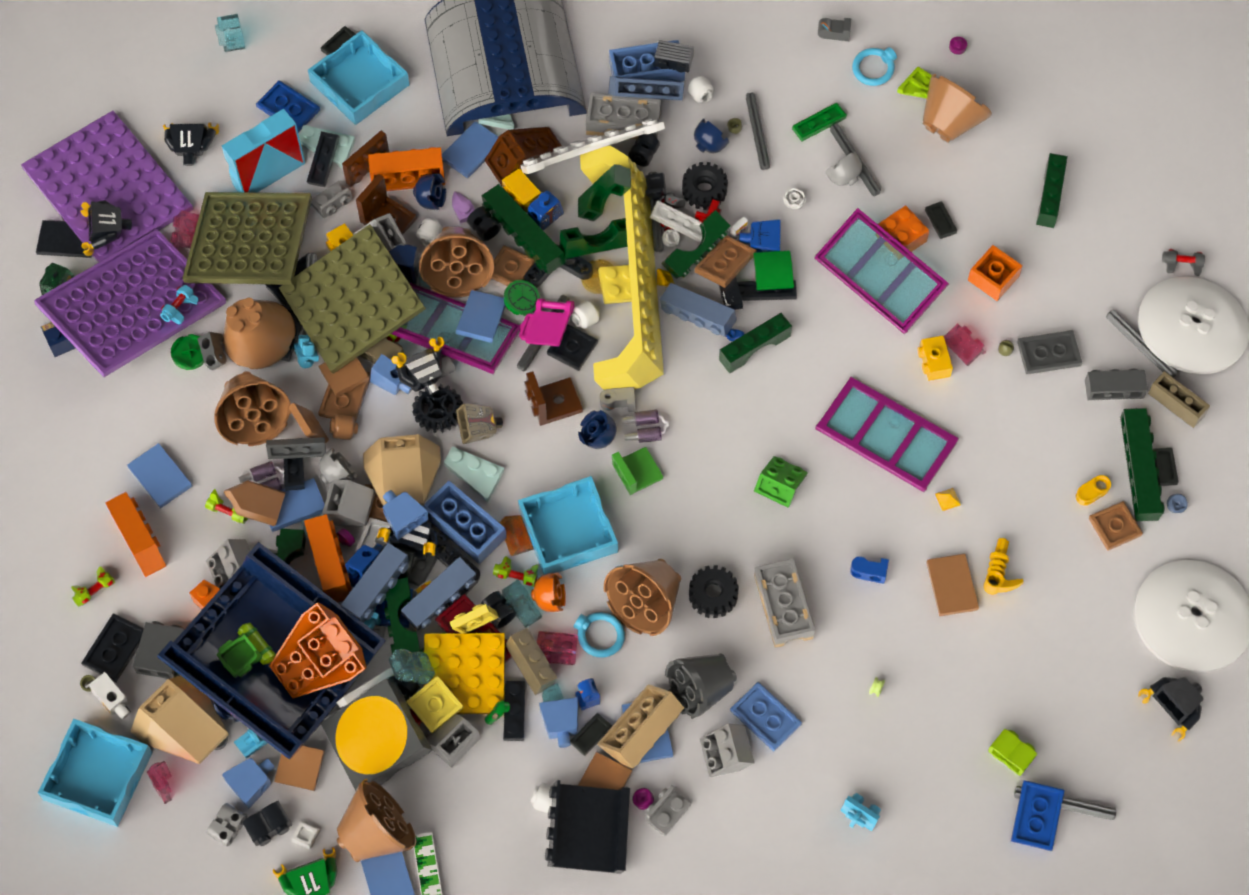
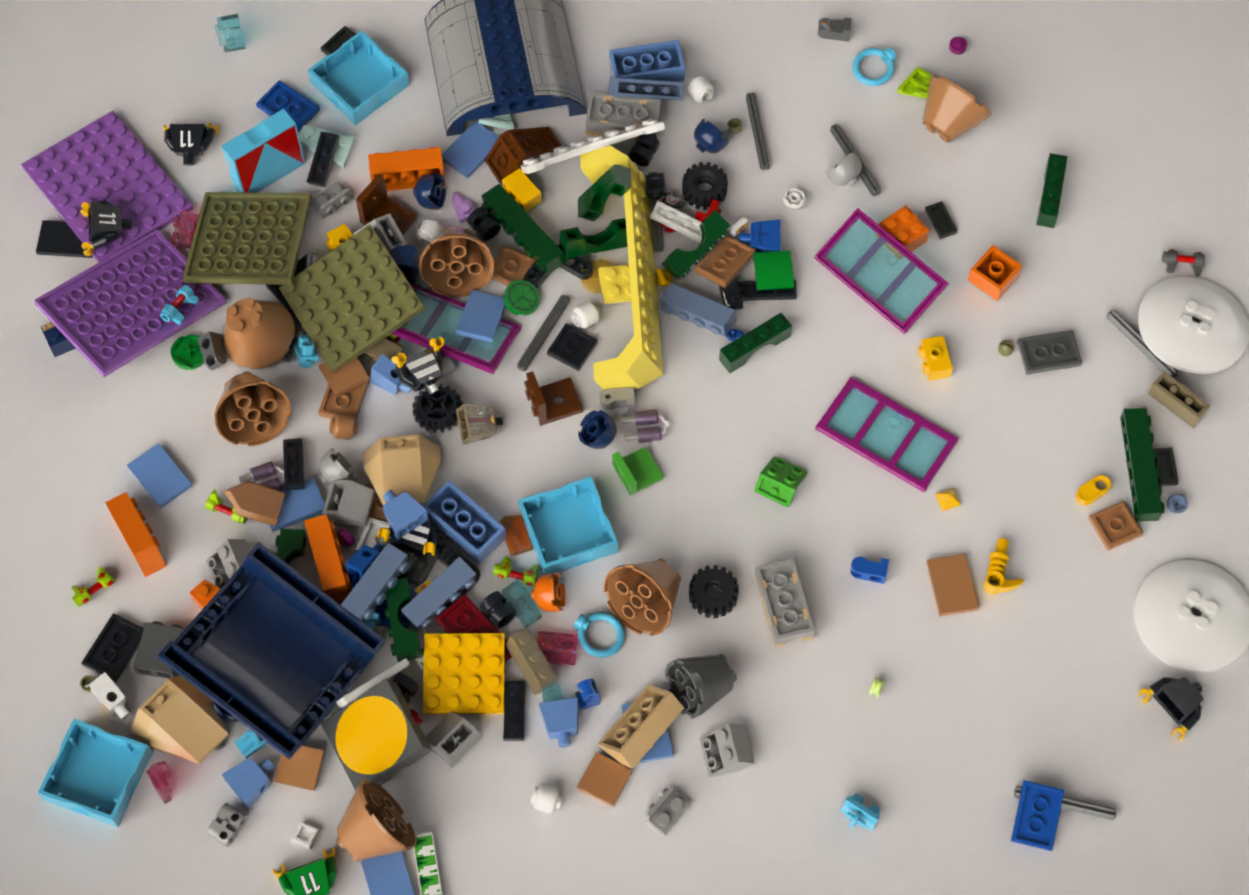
(53, 277): clear green torso -> none
(245, 651): bright green piece -> none
(267, 823): black brick -> none
(296, 448): dark grey plate -> none
(307, 422): medium nougat tile -> none
(317, 653): orange wedge -> none
(358, 163): reddish brown plate -> none
(411, 666): clear light blue brick -> none
(434, 704): light yellow plate -> none
(476, 472): light aqua wing -> none
(478, 617): light yellow plate -> none
(497, 711): green arm -> none
(545, 210): blue torso -> none
(546, 327): dark pink piece -> none
(588, 828): black panel -> none
(590, 734): pearl dark grey tile -> none
(643, 798): magenta tile -> none
(671, 238): white plate -> none
(674, 56): black brick -> none
(766, 716): medium blue tile -> none
(819, 122): green tile -> none
(963, 344): clear pink bracket -> none
(1013, 751): lime brick -> none
(1116, 384): dark grey brick -> none

